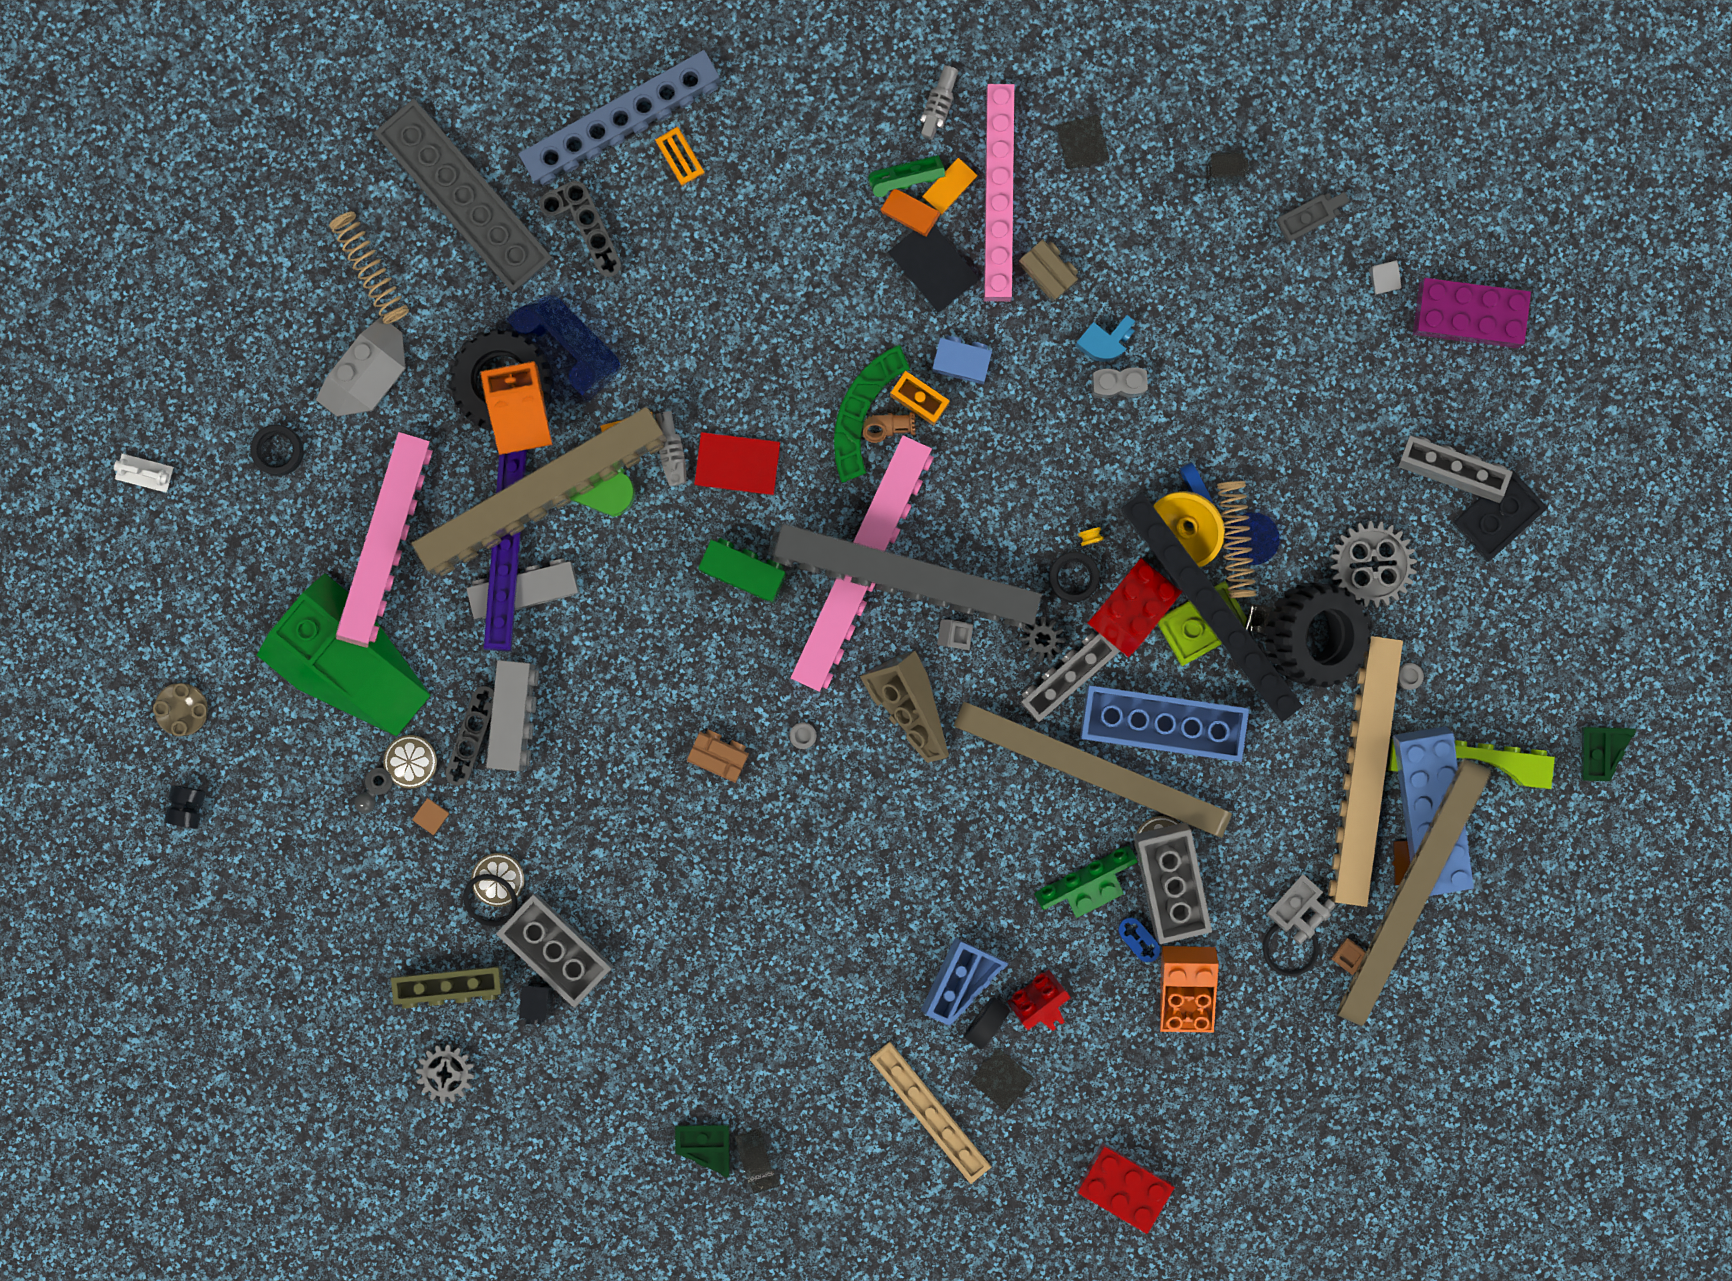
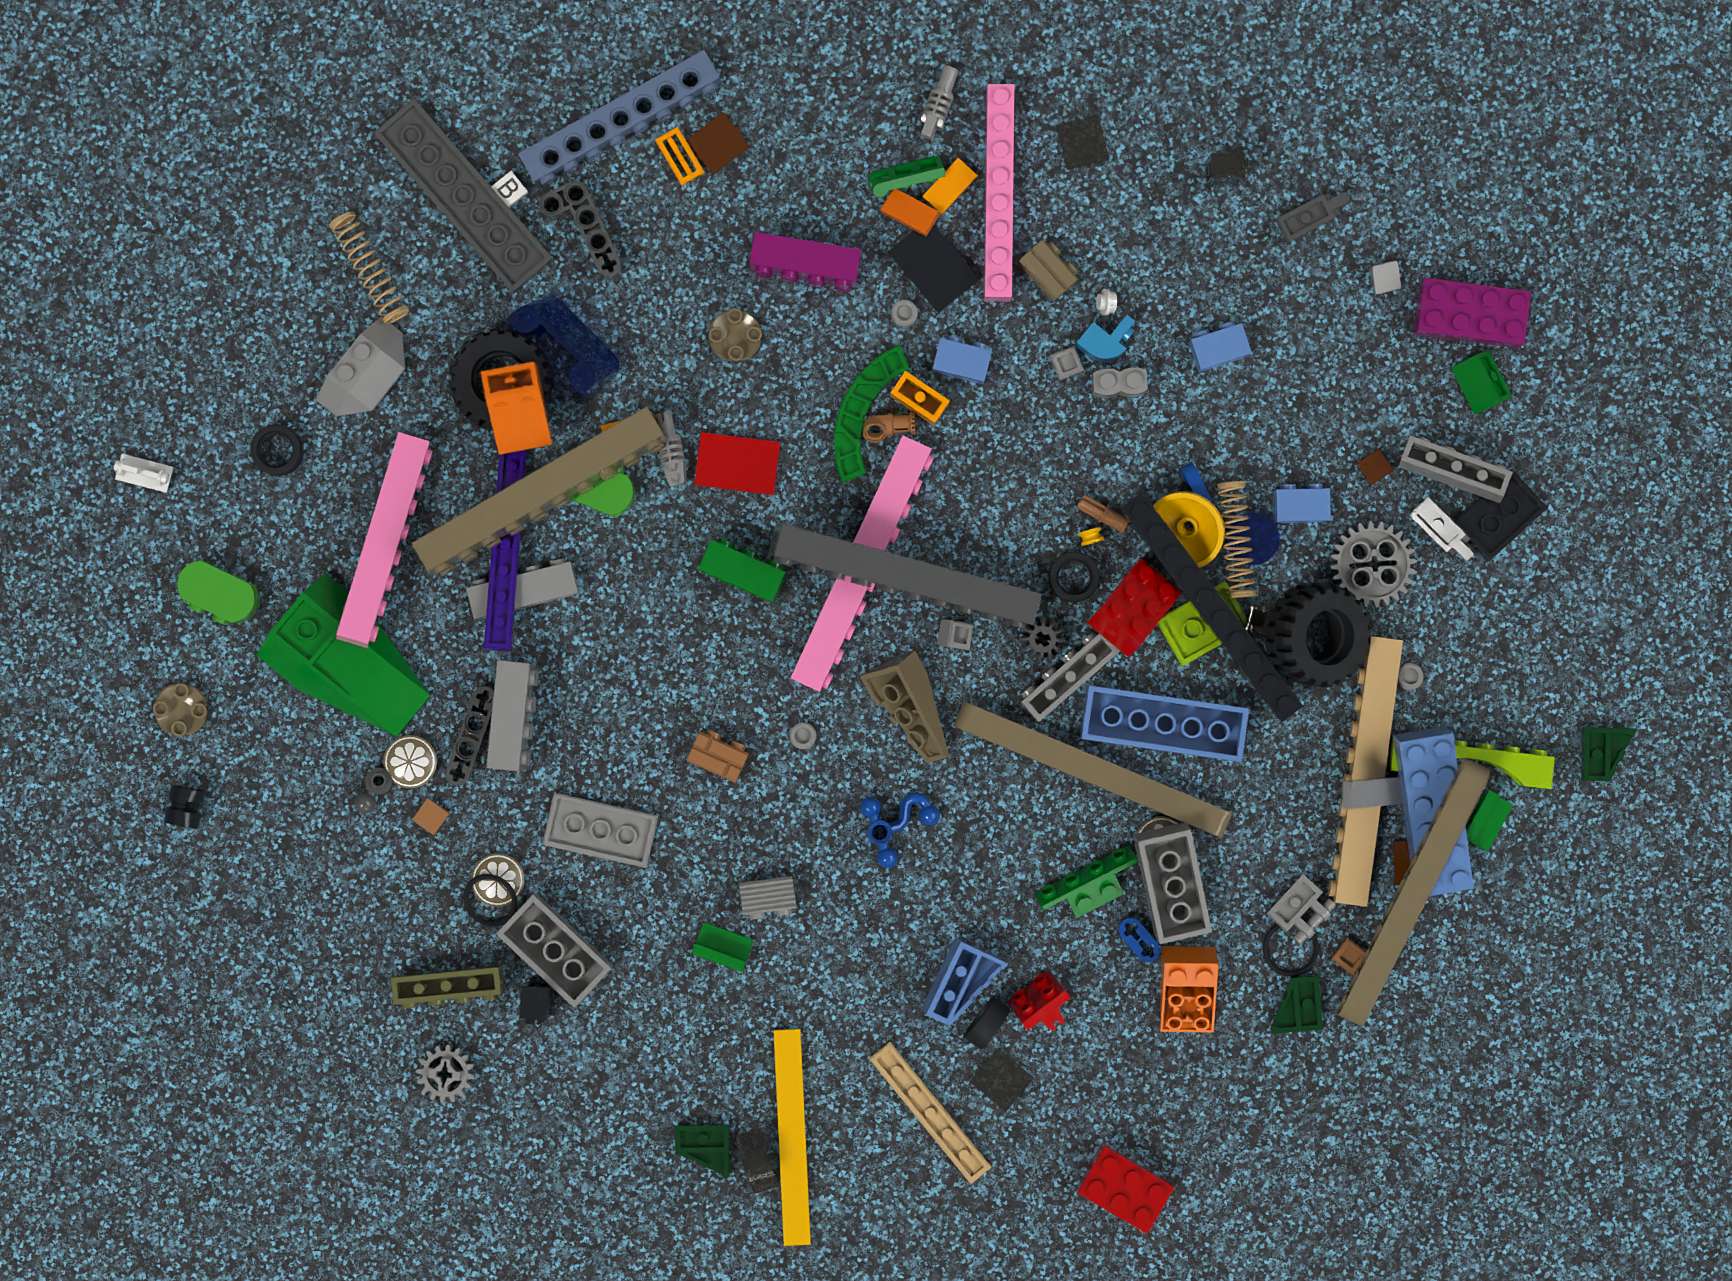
(218, 593): none -> bright green brick
(509, 189): none -> white tile
(600, 830): none -> light grey tile
(718, 143): none -> reddish brown piece
(722, 947): none -> green panel
(735, 335): none -> dark tan dish
(768, 896): none -> light grey brick
(792, 1137): none -> yellow tile
(805, 261): none -> magenta brick
(870, 807): none -> blue piece
(904, 313): none -> light grey tile
(1066, 363): none -> light grey tile
(1102, 513): none -> medium nougat axle
(1106, 302): none -> white plate
(1220, 346): none -> medium blue brick
(1299, 1006): none -> dark green wing
(1301, 505): none -> medium blue brick
(1371, 792): none -> light grey tile
(1374, 467): none -> reddish brown tile
(1442, 528): none -> hinge
(1481, 382): none -> green panel
(1487, 819): none -> green panel

